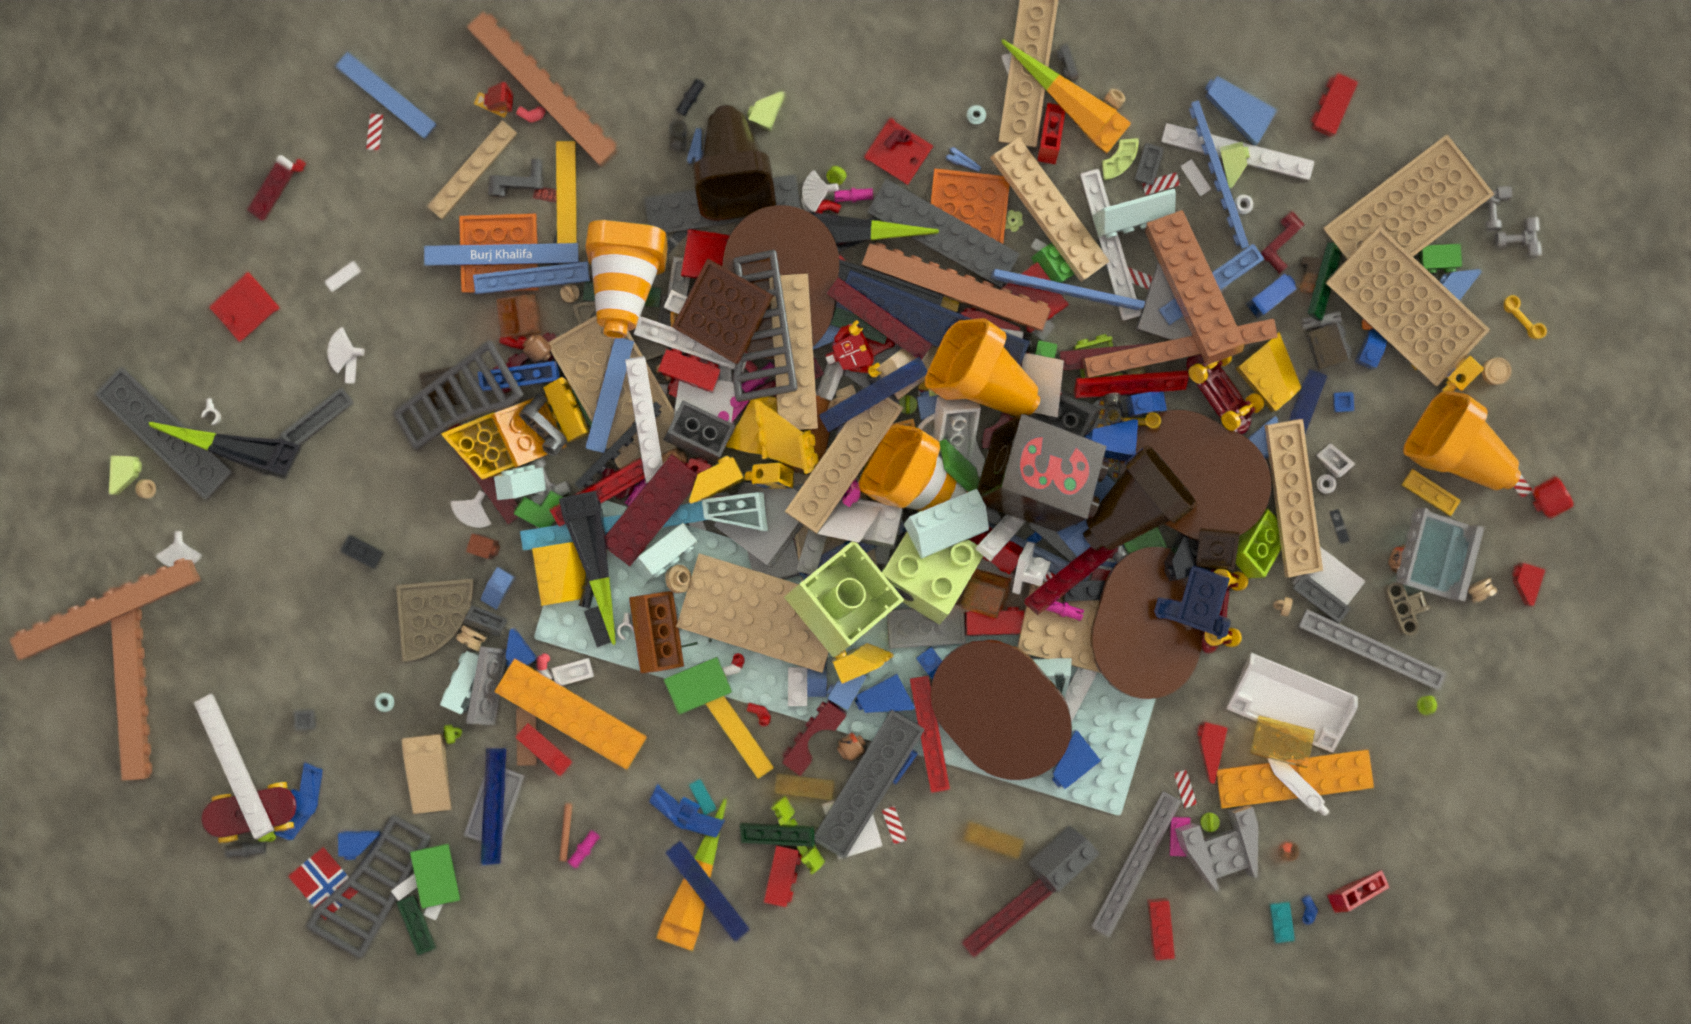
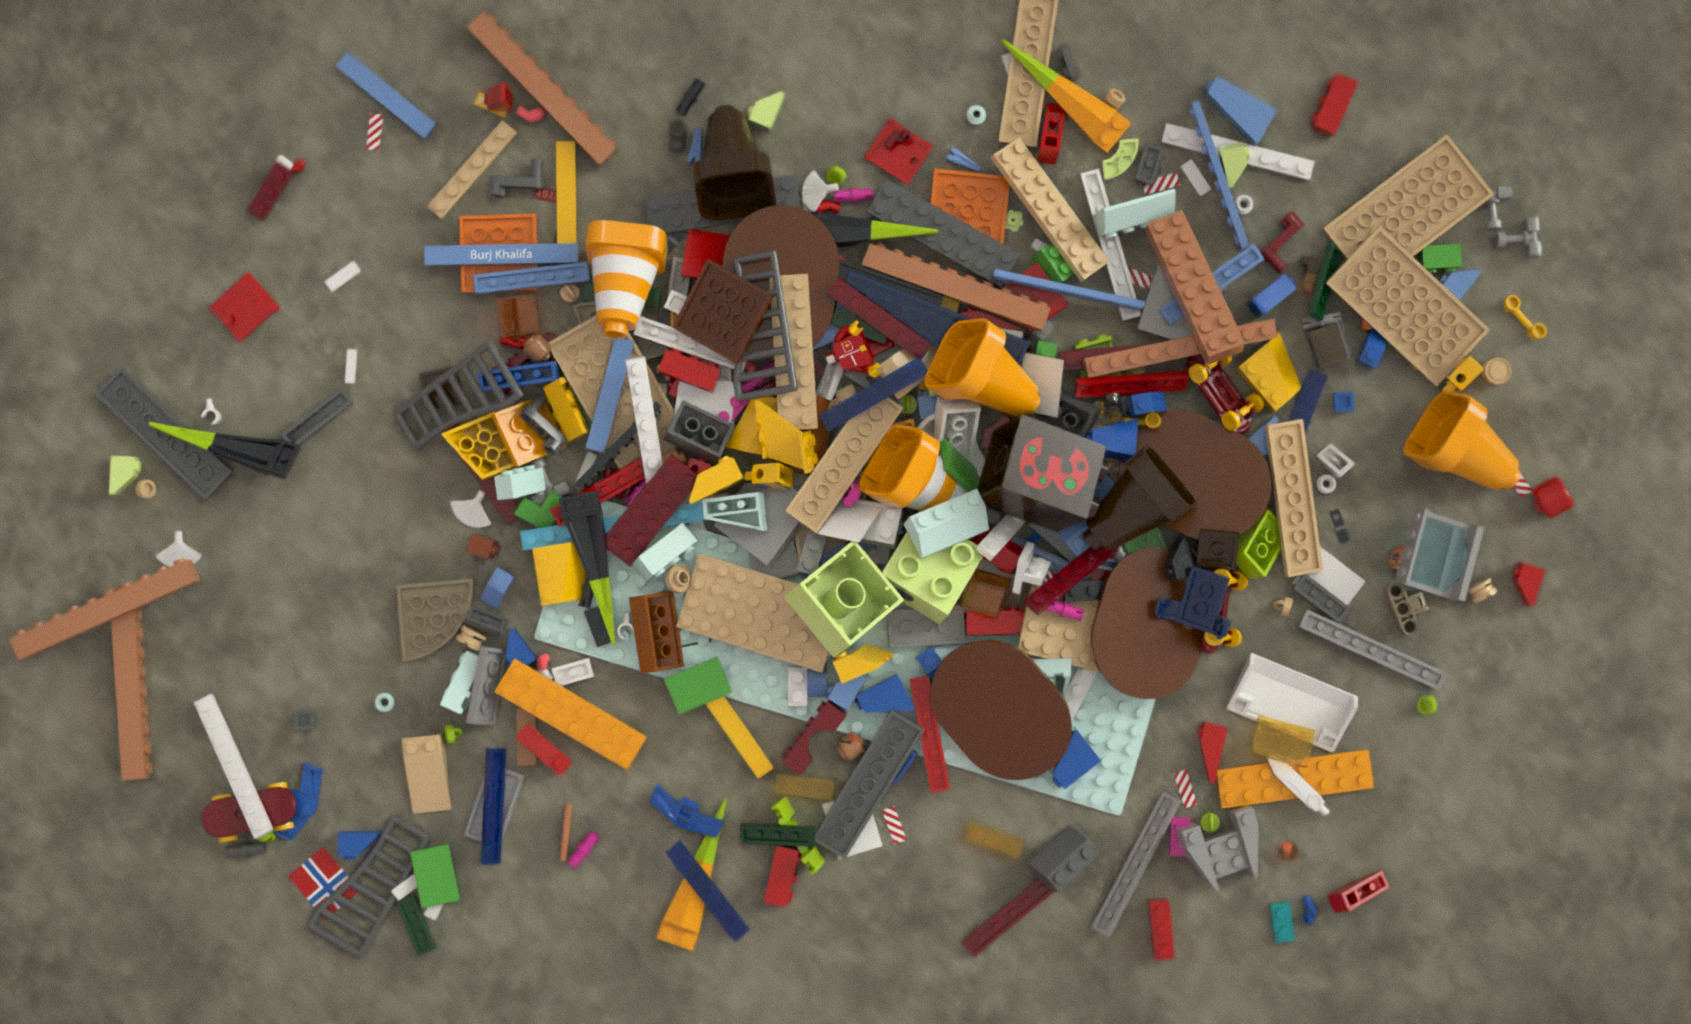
(341, 350): white hand -> none
(362, 551): black plate -> none
(588, 462): none -> white sticker
(702, 797): teal sticker -> none
(735, 666): arm -> none
(762, 713): red arm -> none
(1431, 492): yellow tile -> none

